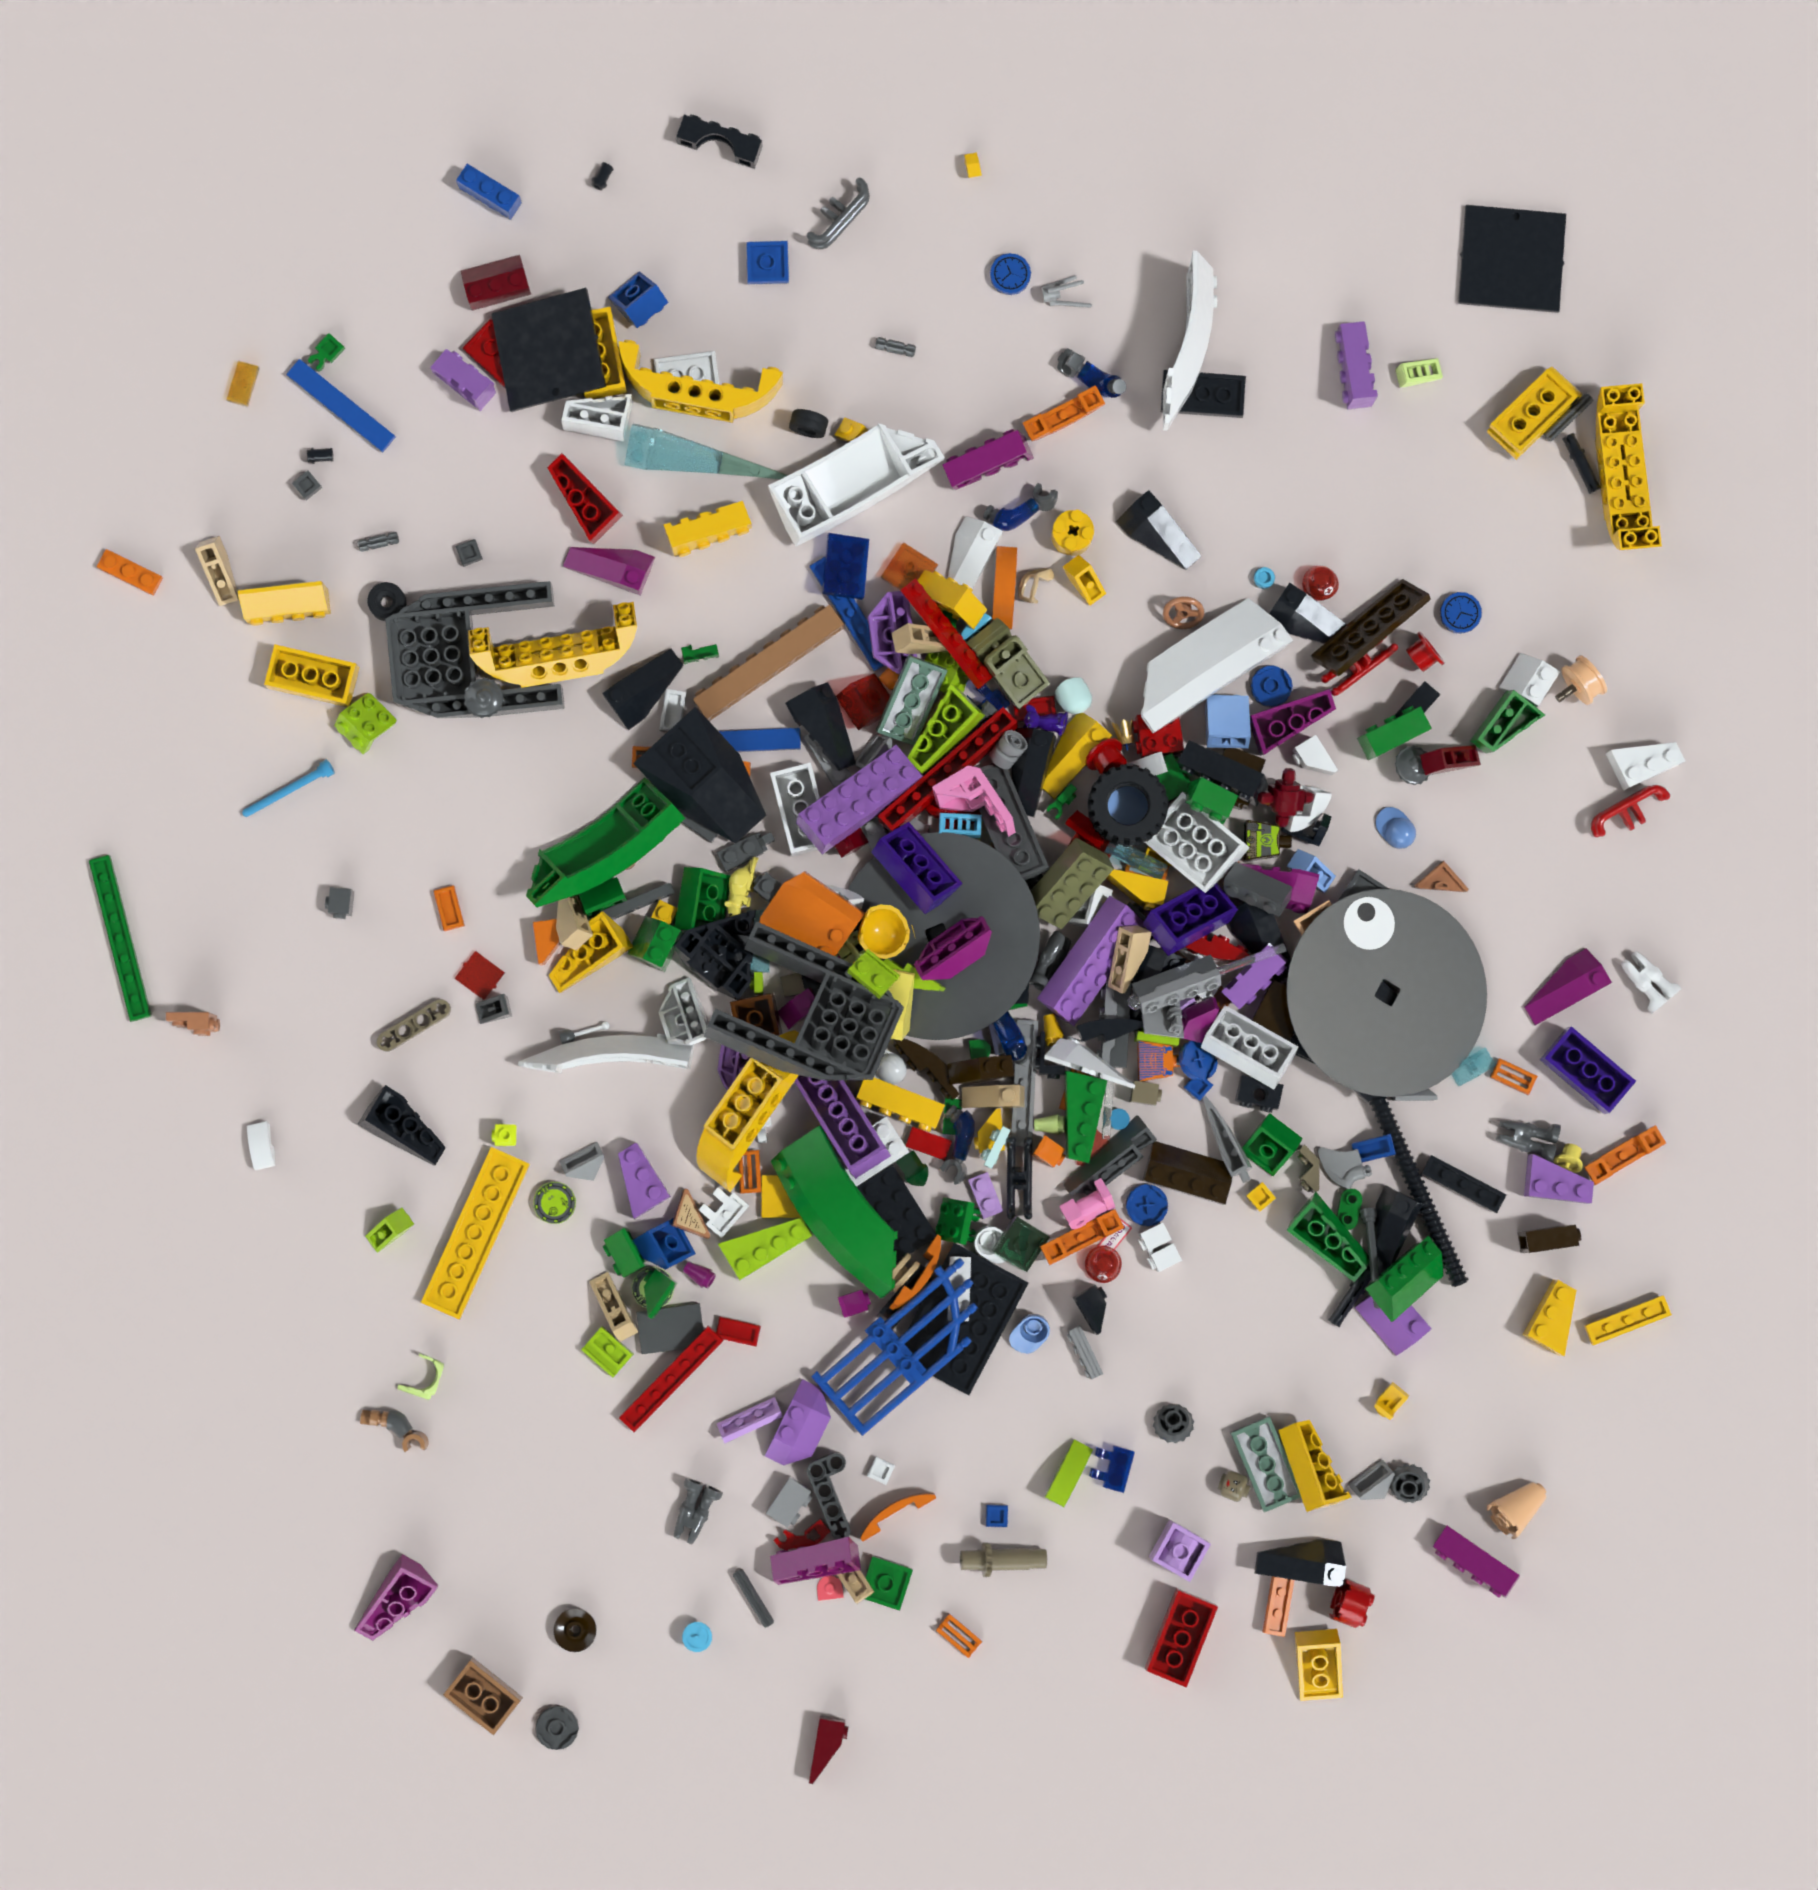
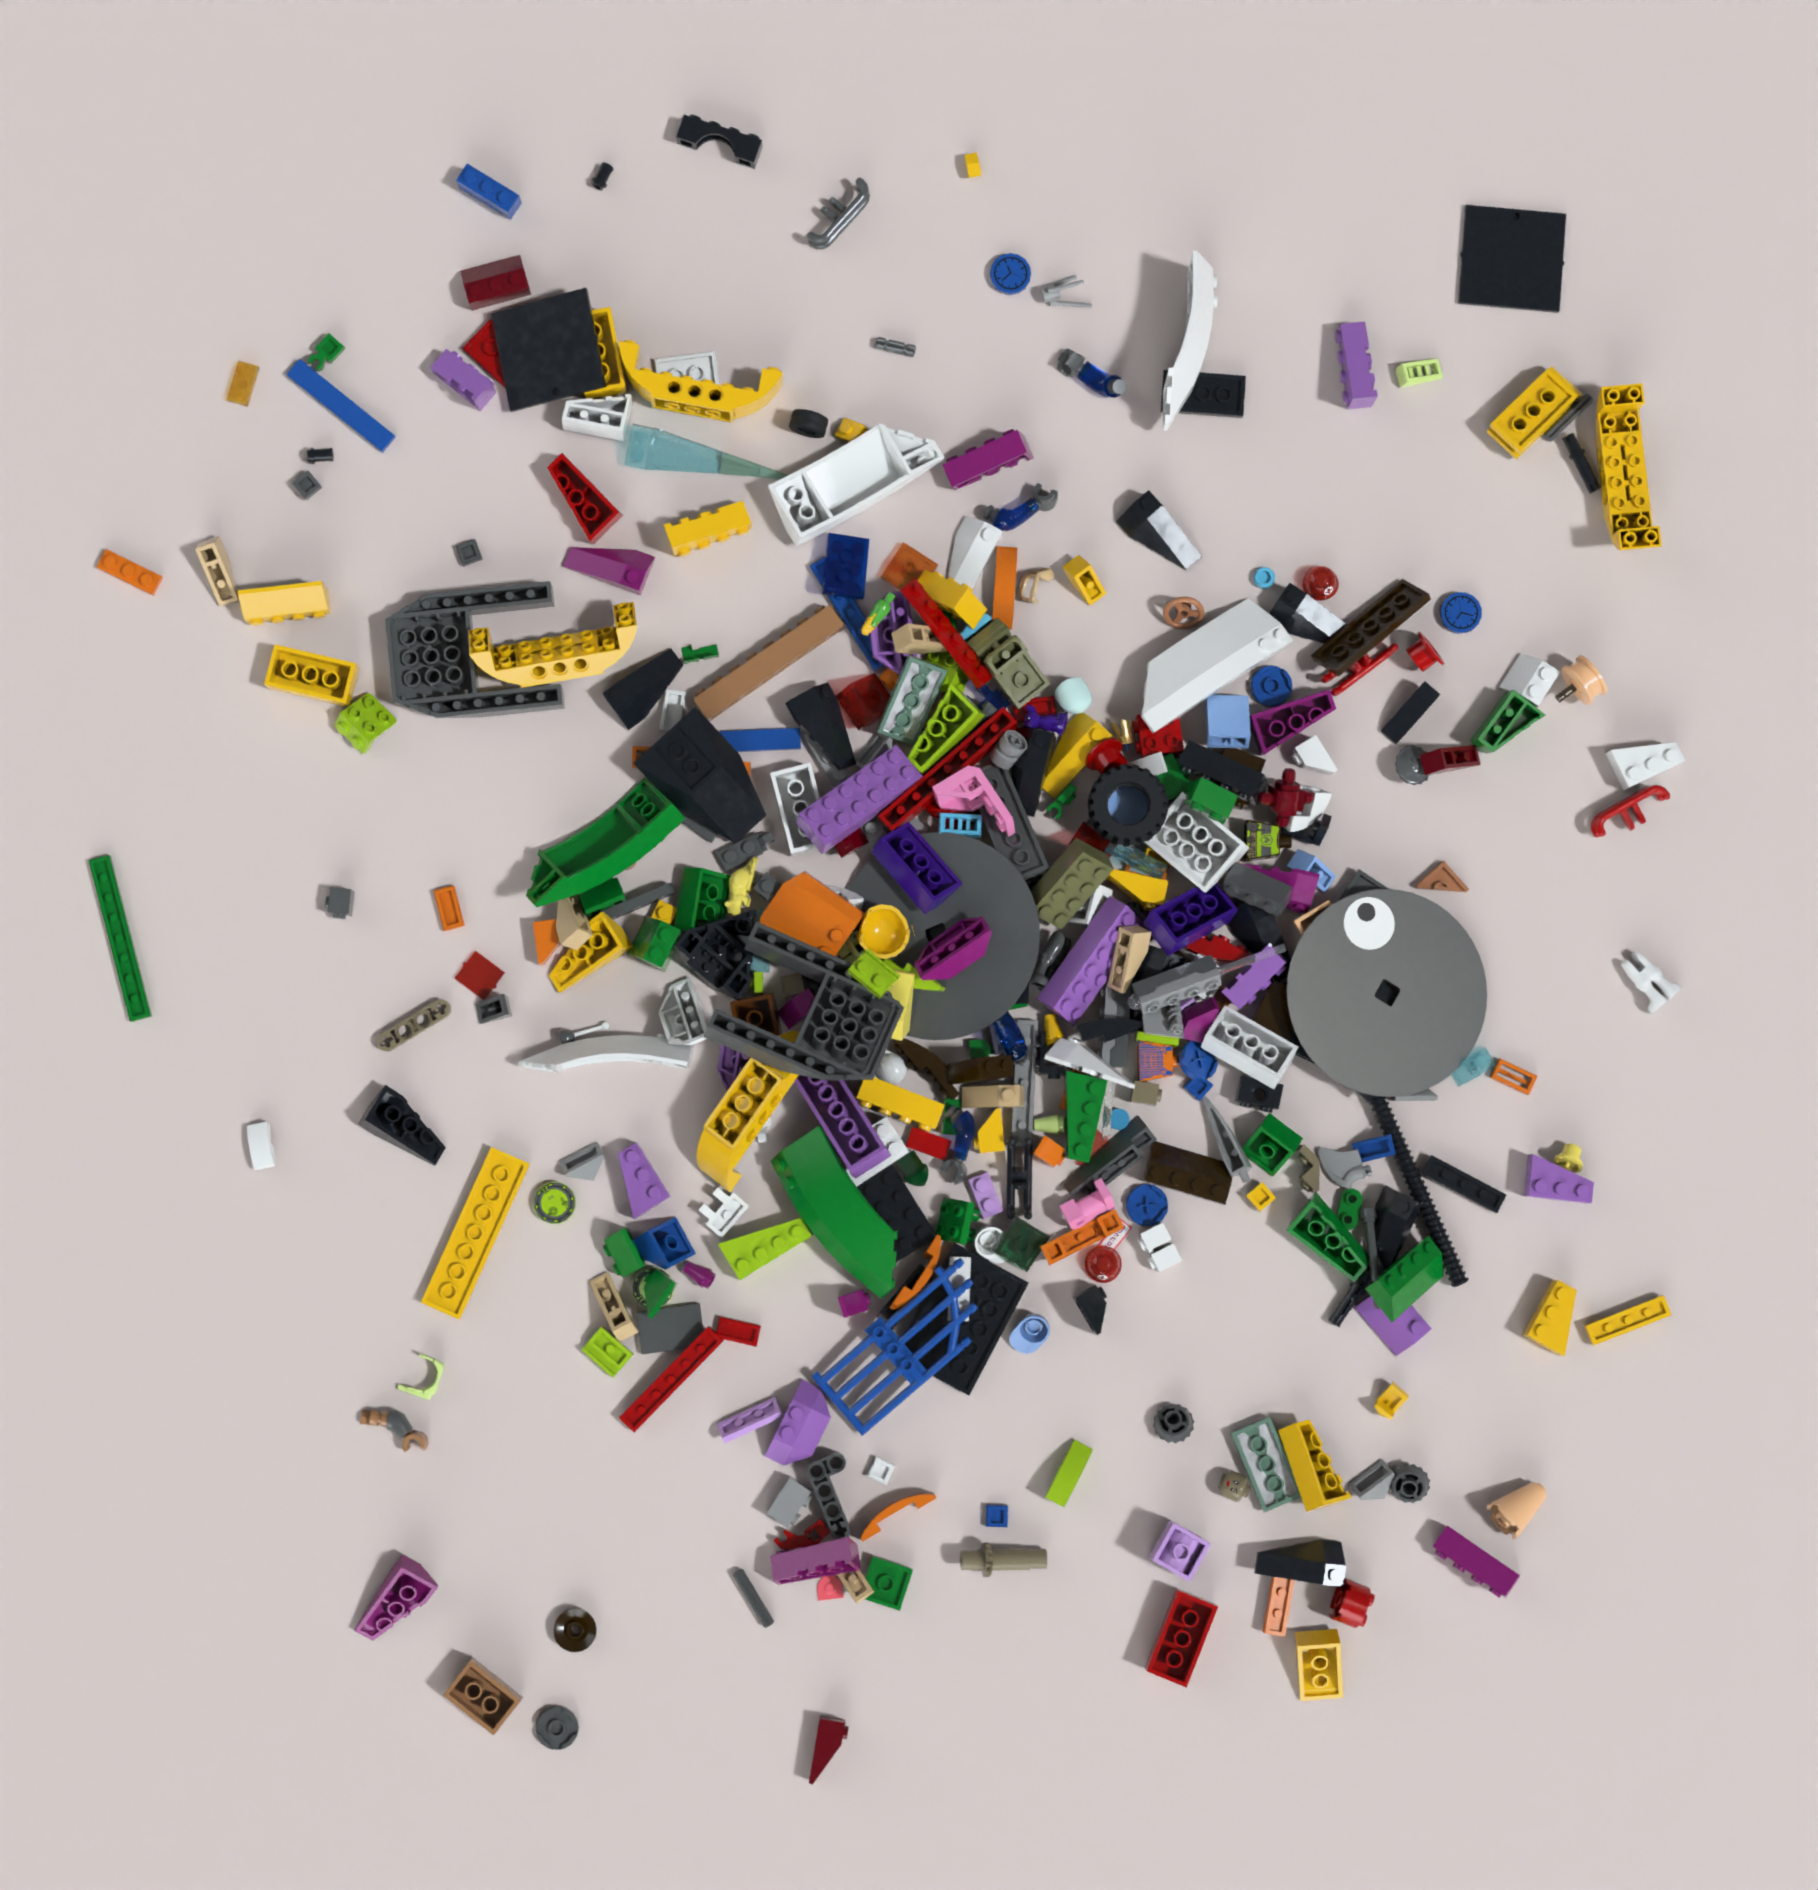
(199, 1022): nougat plate -> none
(323, 770): dark azure piece -> none
(378, 541): dark grey axle -> none
(378, 593): black tyre -> none
(389, 1229): lime slope -> none
(483, 697): dark grey piece -> none
(504, 1135): neon yellow bracket -> none
(638, 299): blue slope -> none
(688, 1217): tile -> none
(693, 1517): dark grey piece -> none
(697, 1637): medium azure piece -> none
(749, 1167): orange tile -> none
(767, 262): blue plate -> none
(776, 1200): yellow tile -> none
(878, 612): none -> bright green piece
(902, 1273): tan head -> none
(973, 1647): orange tile -> none
(999, 1138): light aqua plate -> none
(1064, 415): orange slope -> none
(1075, 521): yellow brick -> none
(1084, 827): red tile -> none
(1085, 1352): light grey piece -> none
(1118, 1468): clear blue plate -> none
(1394, 732): green wedge -> none
(1395, 827): medium blue cap -> none
(1523, 1136): dark grey piece -> none
(1549, 1238): dark brown brick -> none
(1572, 982): magenta wedge -> none
(1588, 1070): dark purple brick -> none
(1624, 1154): orange slope -> none

